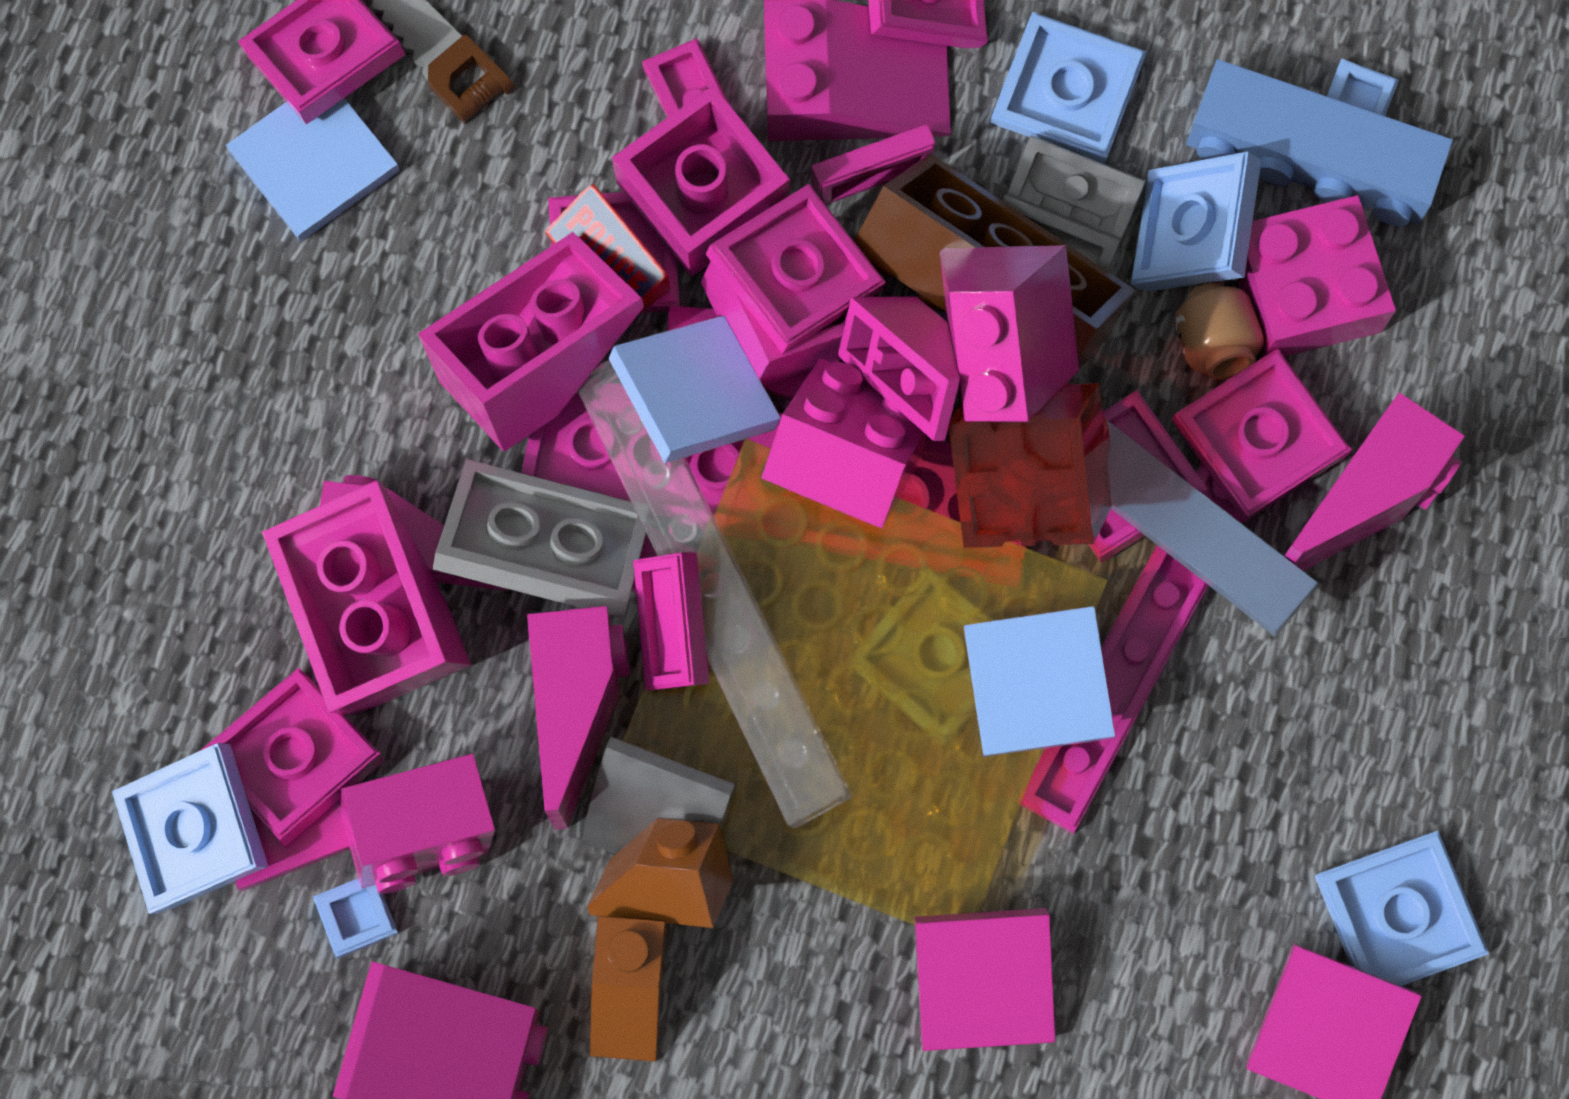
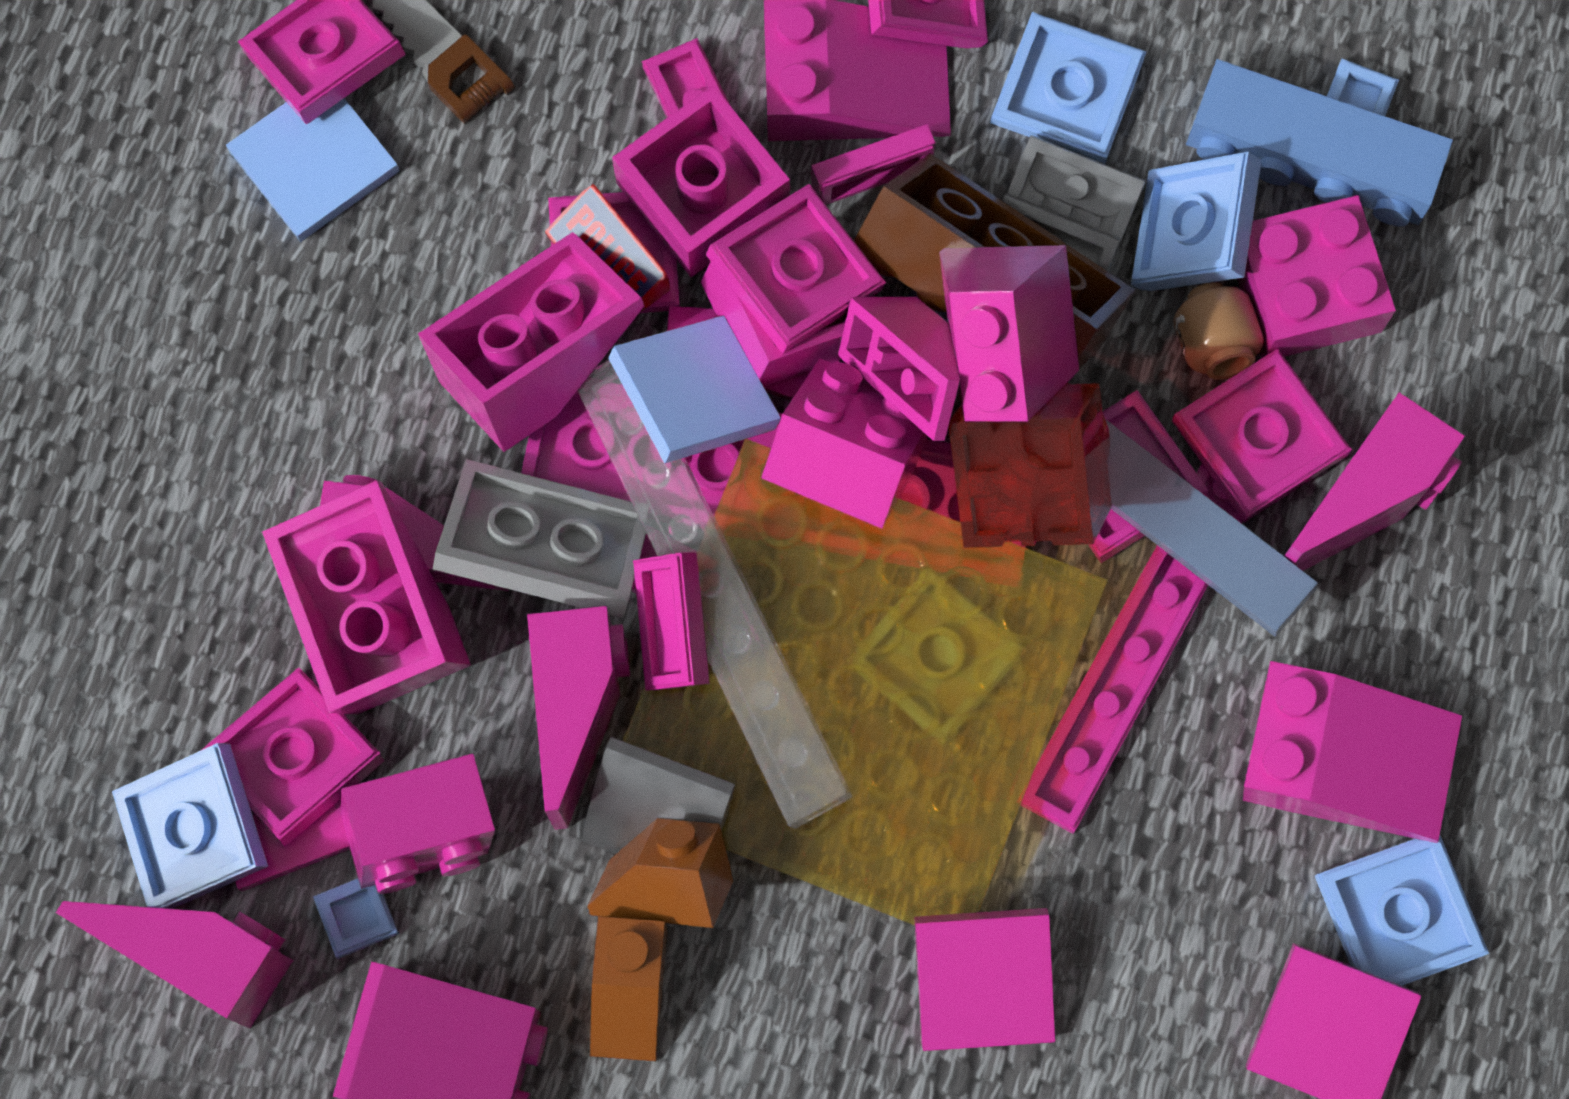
(201, 953): none -> dark pink slope
(1039, 681): light blue tile -> none
(1351, 753): none -> dark pink slope

